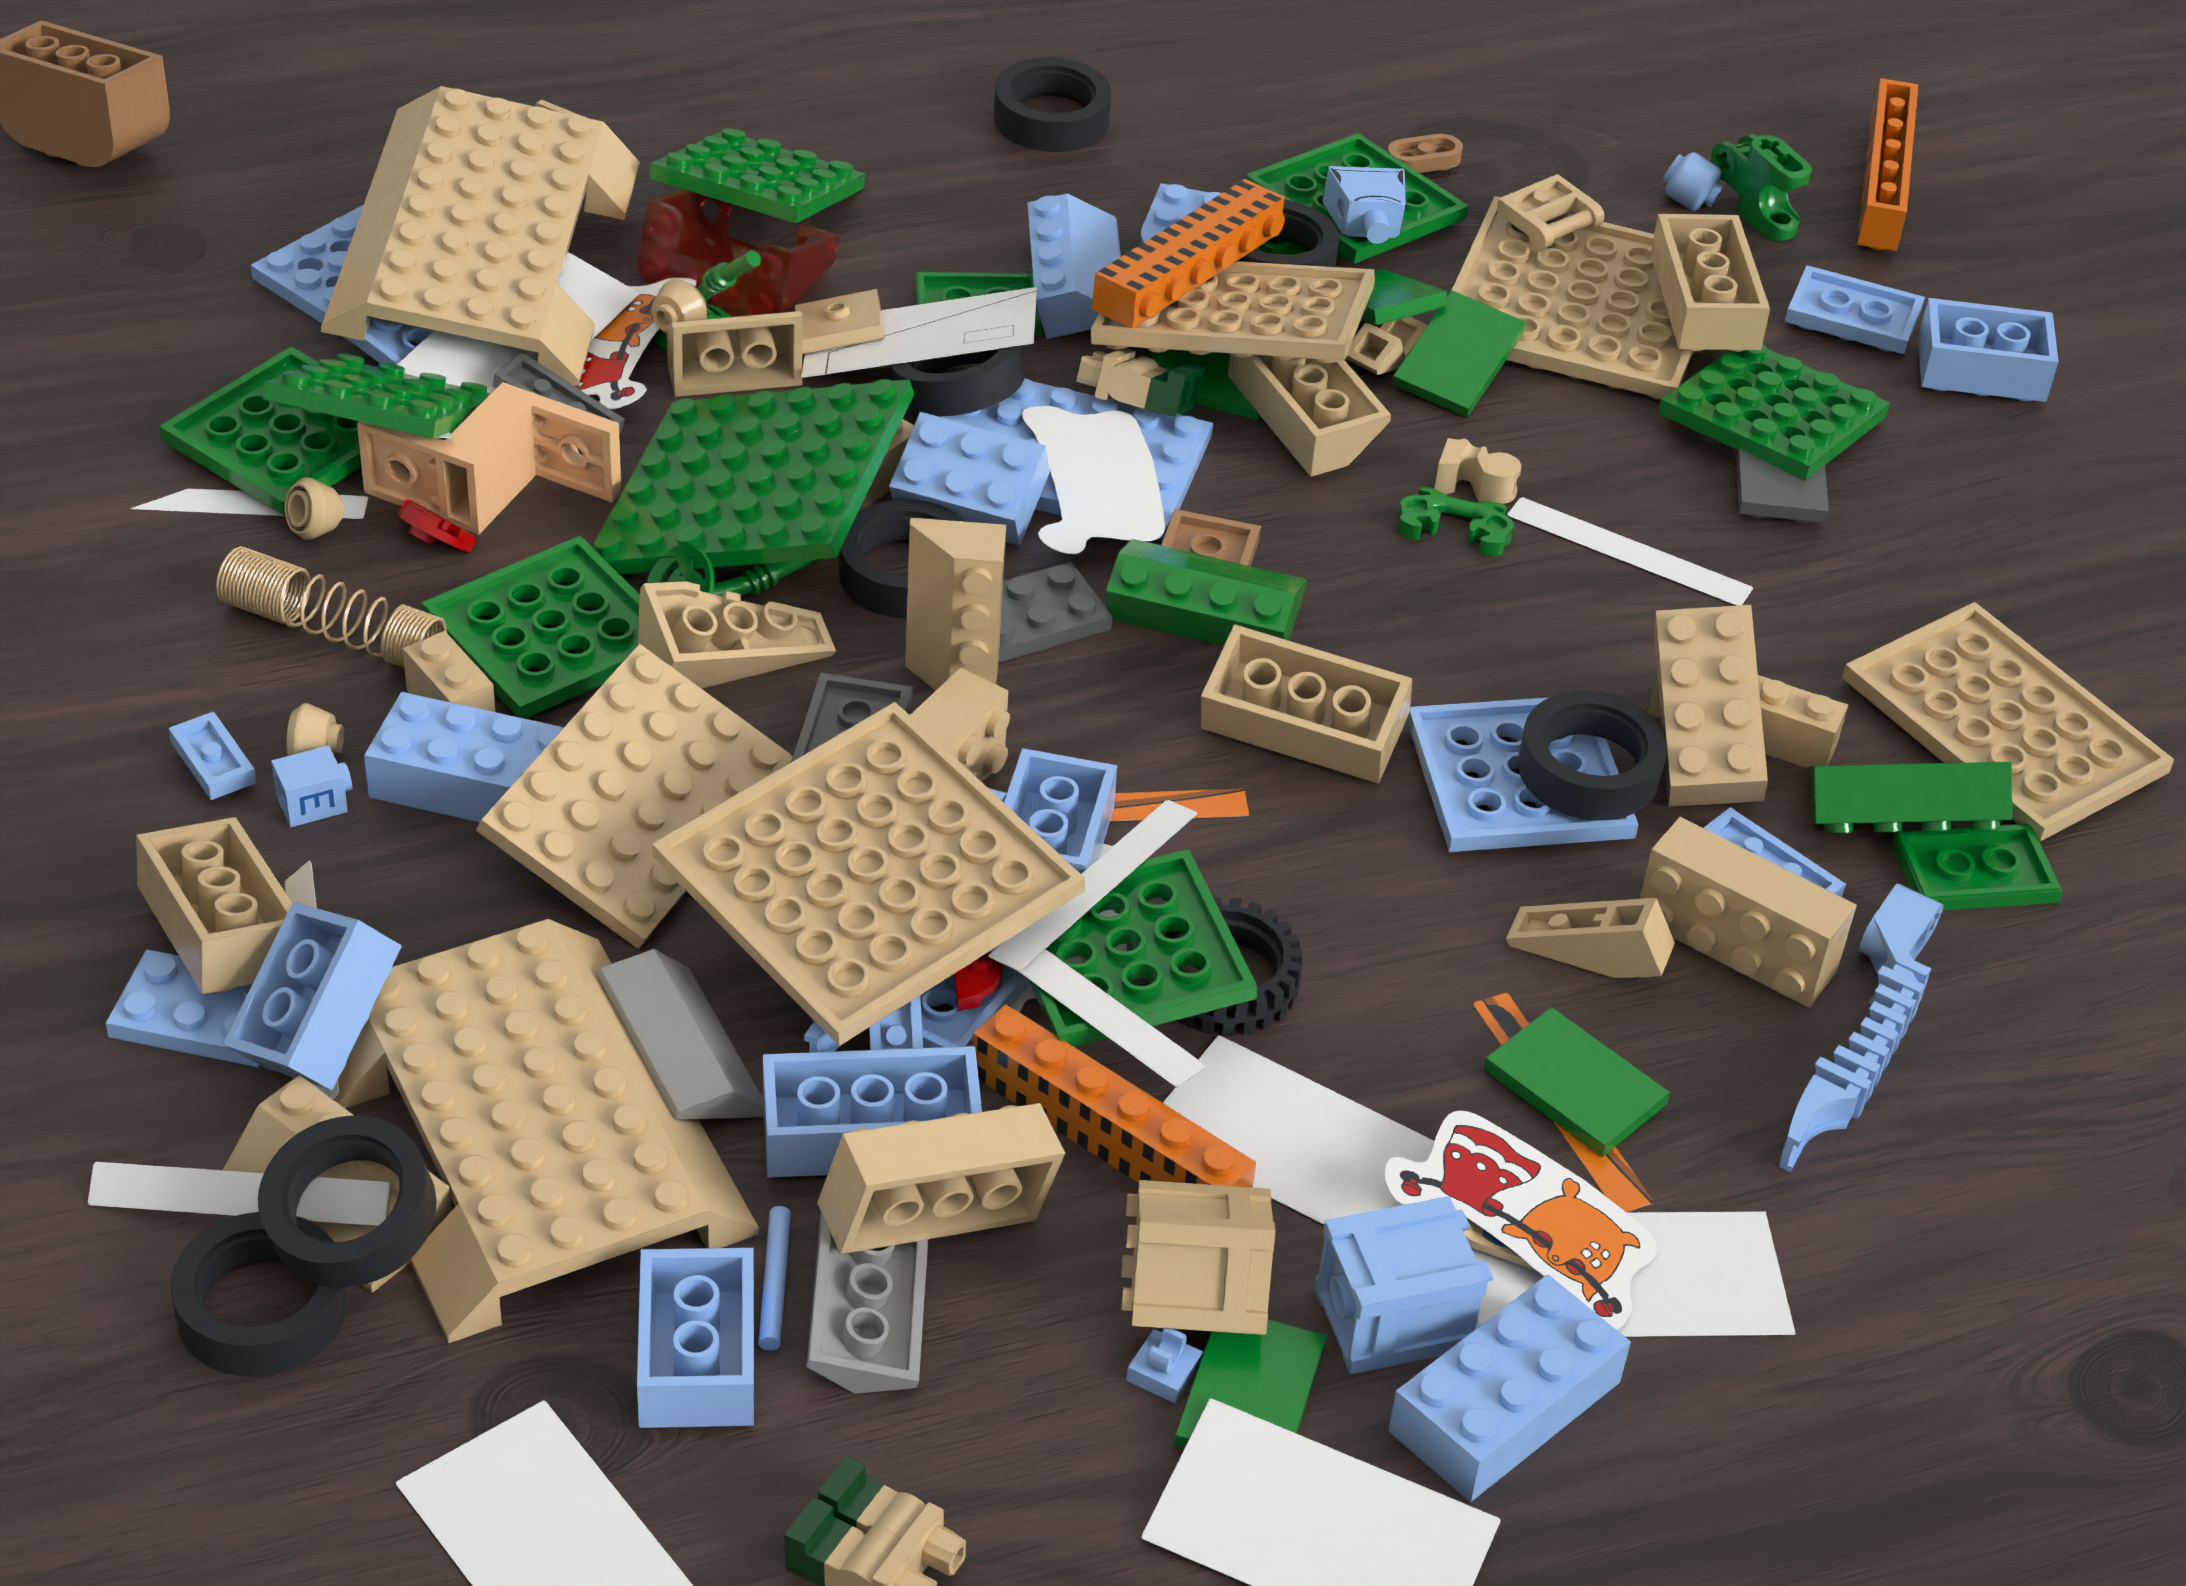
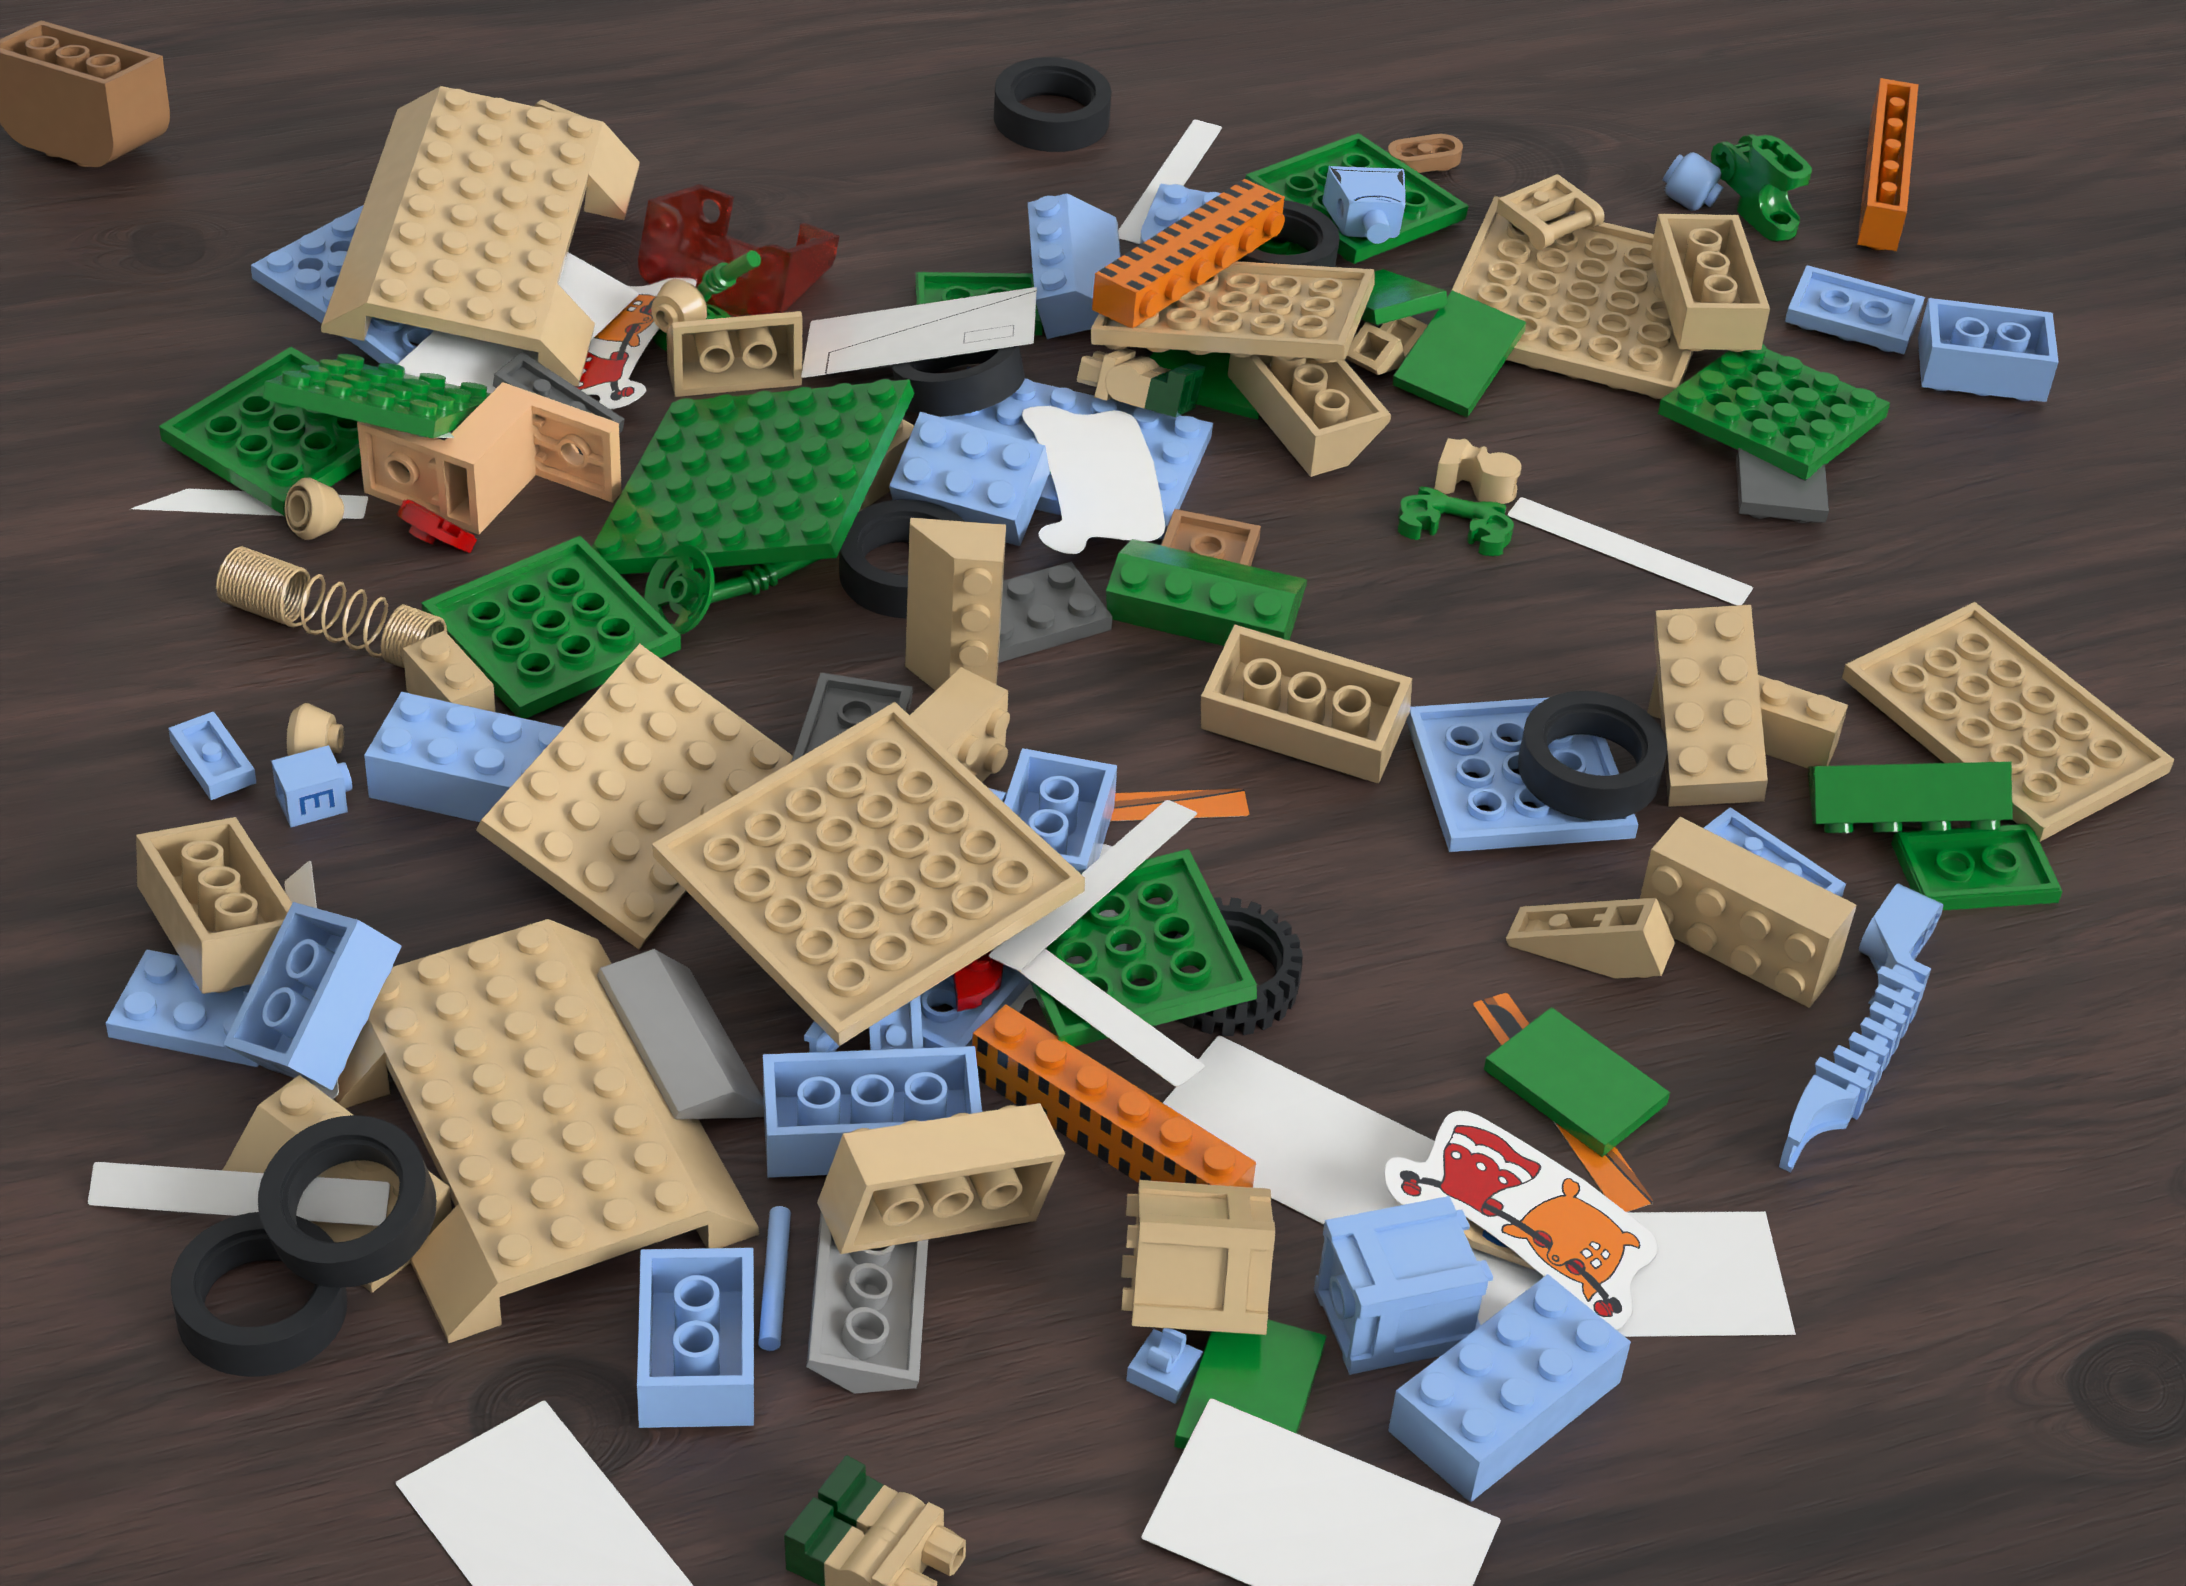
(725, 638): tan wedge -> none
(758, 175): green piece -> none
(840, 321): tan plate -> none
(1175, 170): none -> white sticker

